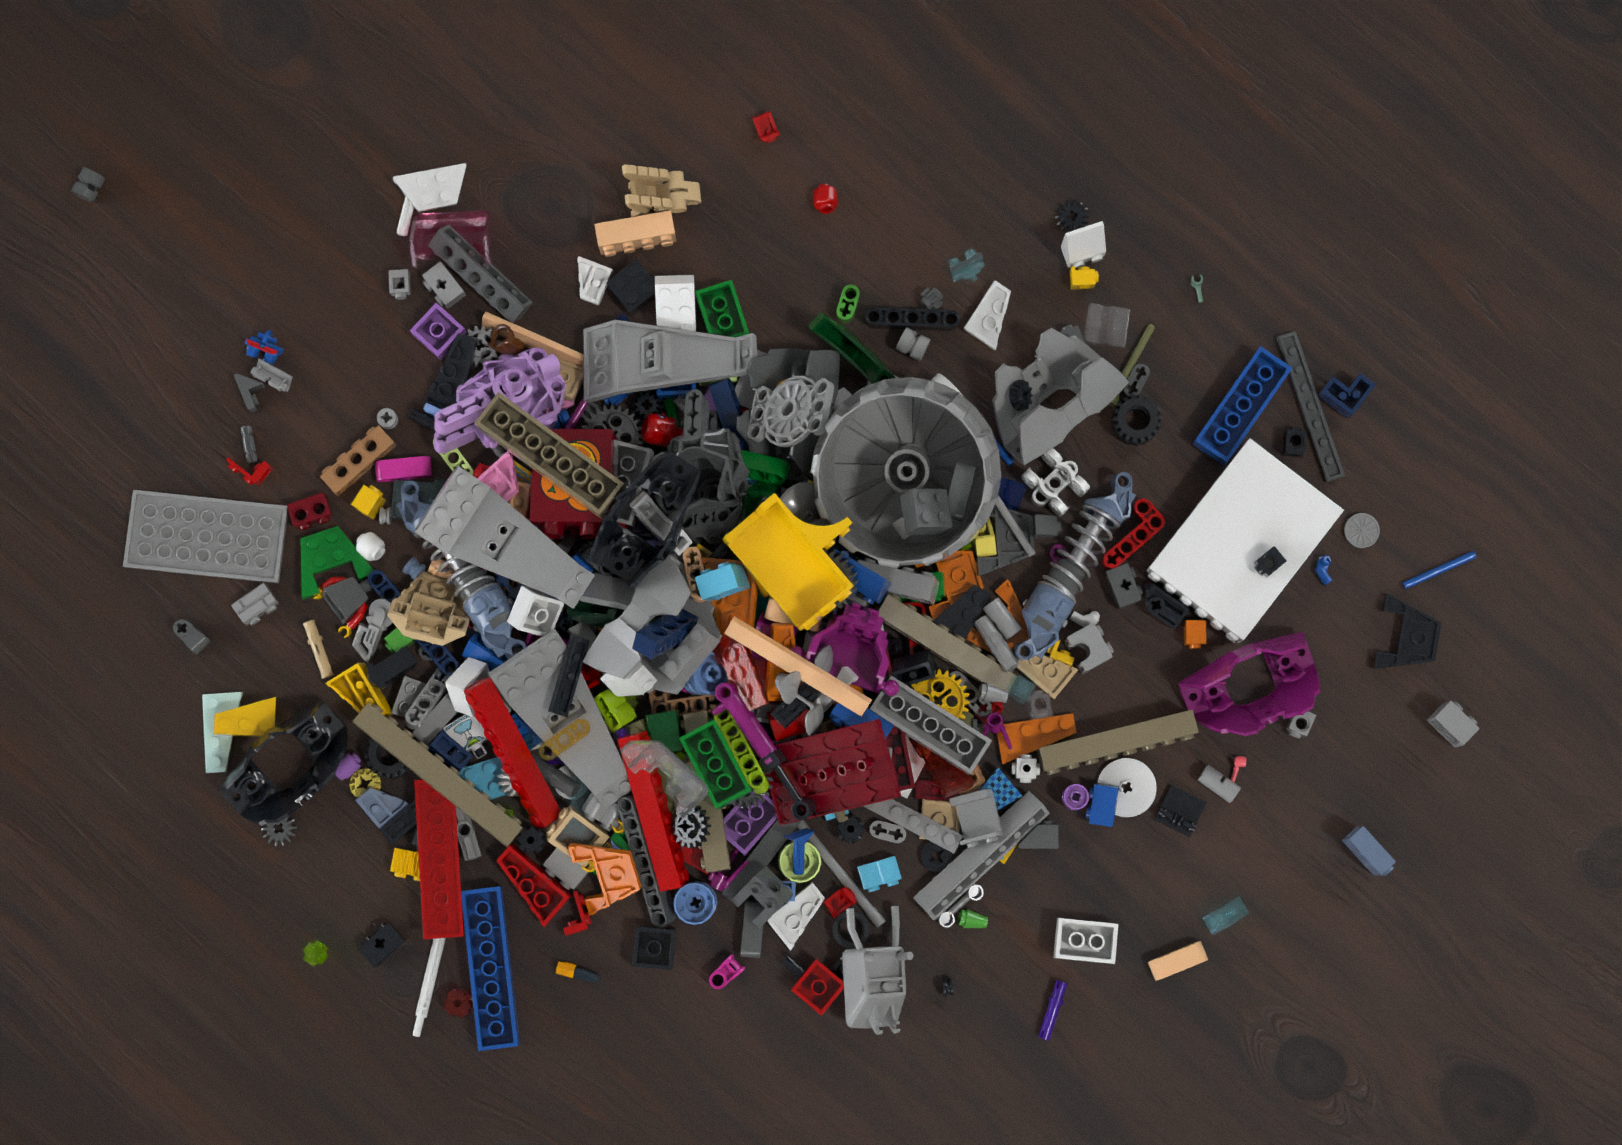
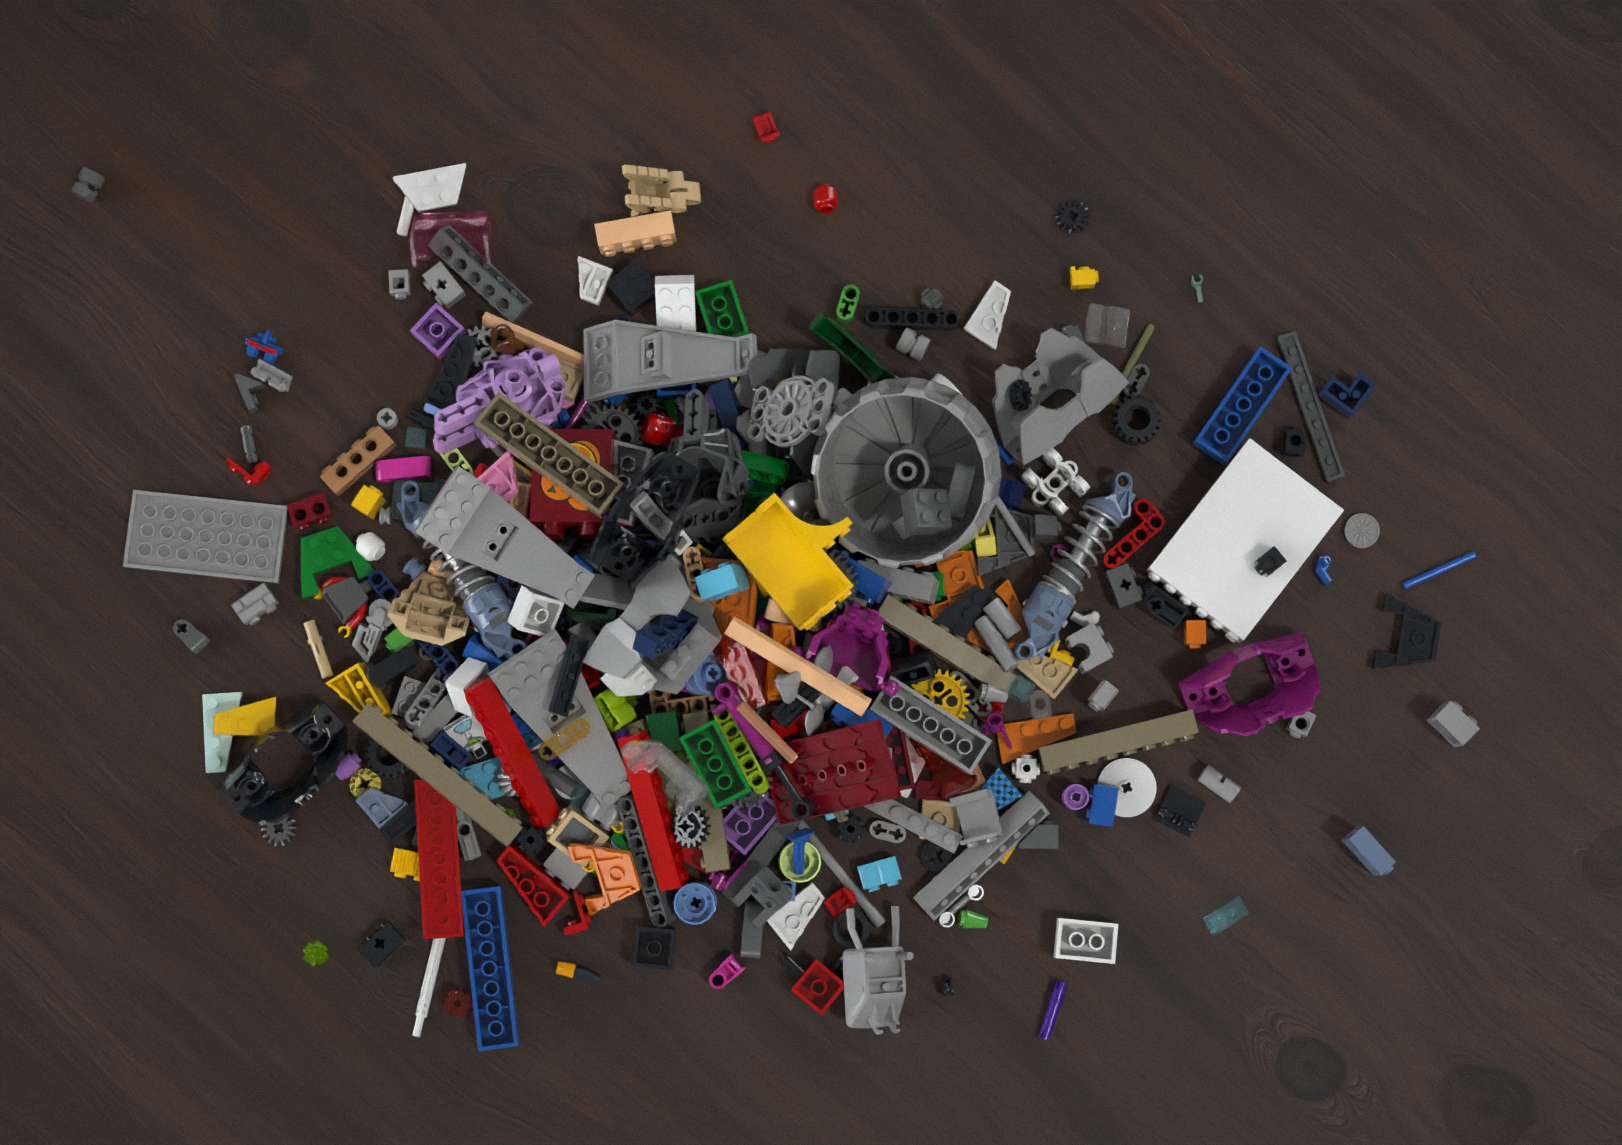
(416, 438): none -> clear light blue tile
(767, 732): none -> nougat axle
(968, 267): clear light blue hips -> none
(1084, 245): white slope -> none
(1102, 696): none -> light grey brick
(1178, 960): light nougat beam -> none
(1239, 761): coral hand -> none

